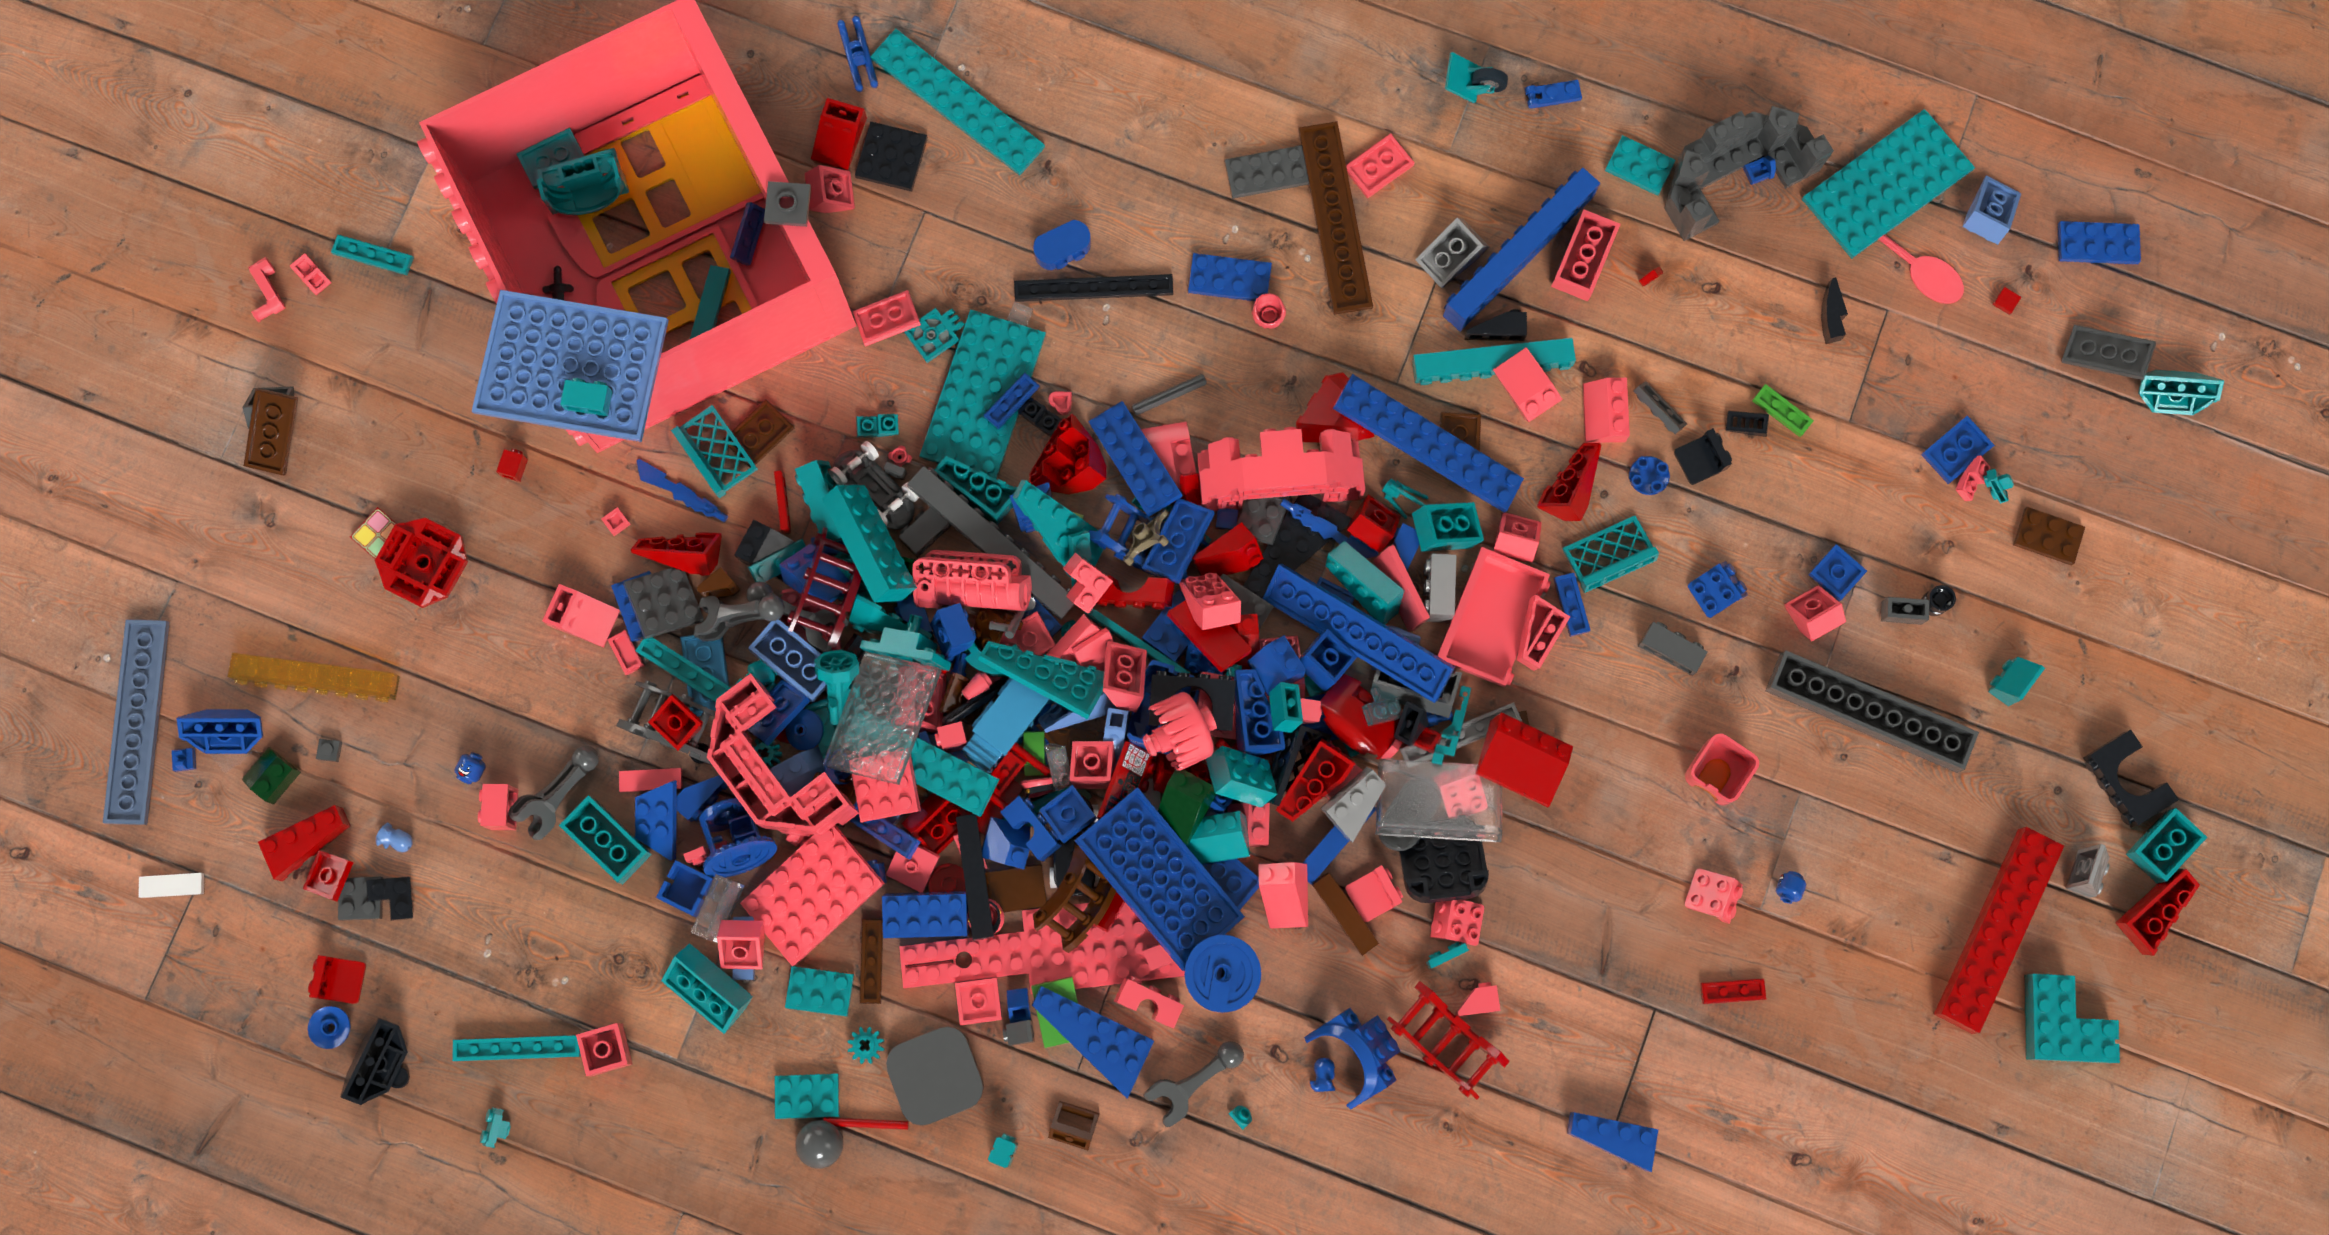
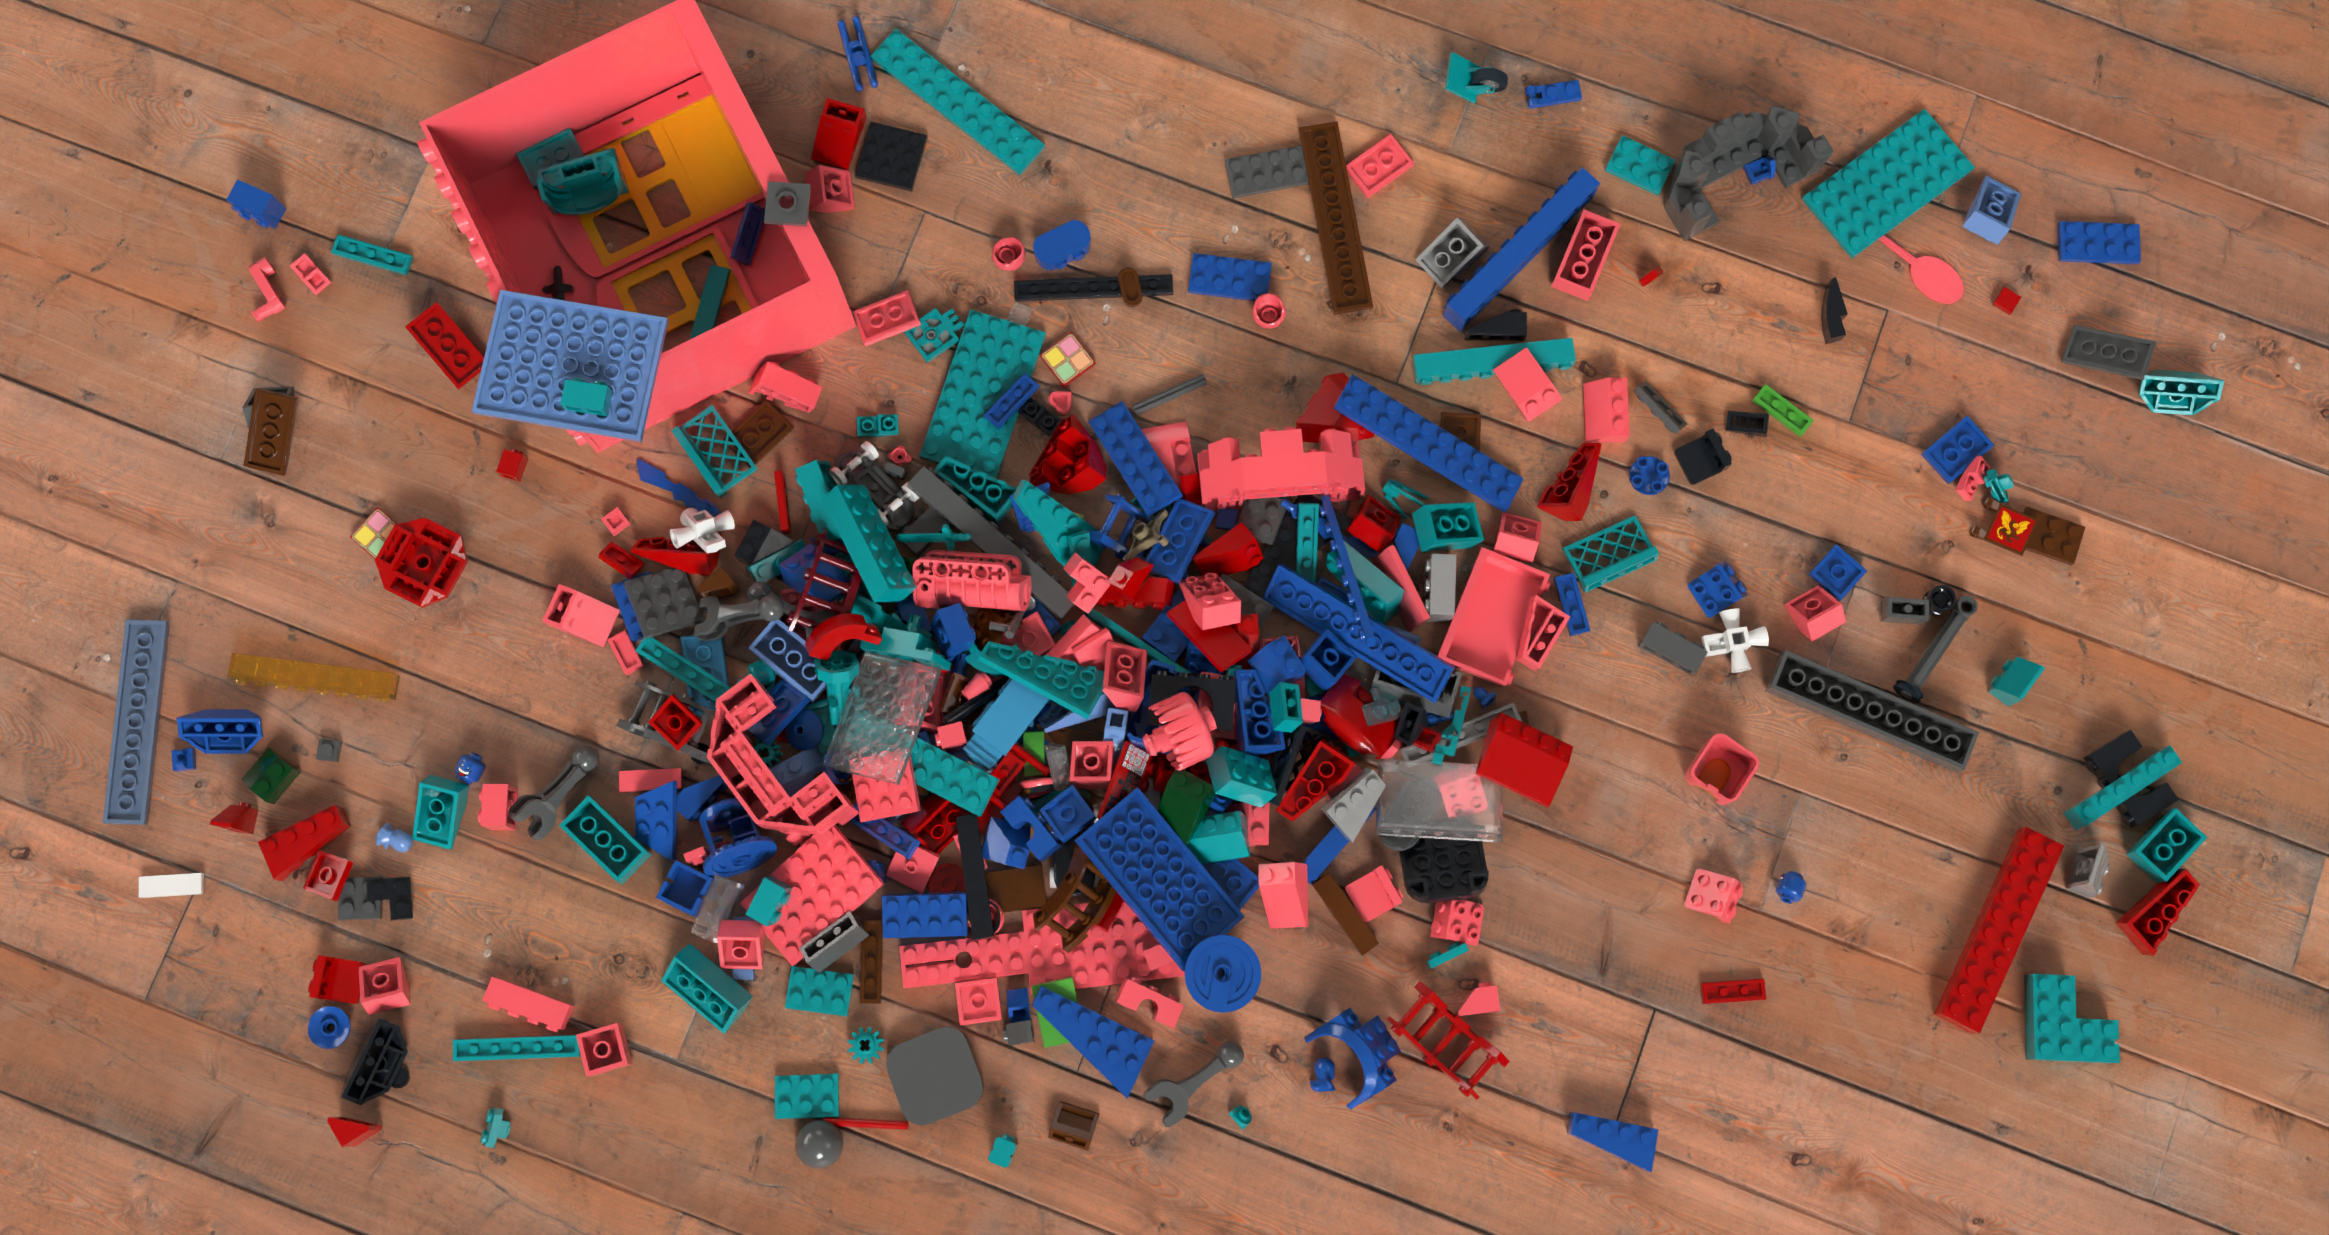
(237, 818): none -> red slope
(255, 205): none -> blue brick
(351, 1131): none -> red slope
(383, 986): none -> coral slope
(439, 811): none -> teal slope
(446, 345): none -> red plate
(528, 1004): none -> coral brick
(621, 560): none -> red plate
(702, 529): none -> white brick
(769, 901): none -> teal brick
(786, 386): none -> coral wedge
(834, 941): none -> dark grey brick
(839, 629): none -> red arch
(947, 537): none -> teal sword
(1008, 254): none -> coral hair
(1067, 359): none -> tile
(1130, 287): none -> reddish brown tile
(1130, 576): none -> red slope
(1307, 540): none -> teal tile
(1348, 578): none -> blue plate
(1484, 697): none -> blue piece
(1734, 640): none -> white brick
(1911, 687): none -> dark grey piece
(2008, 528): none -> flag
(2123, 788): none -> teal arch

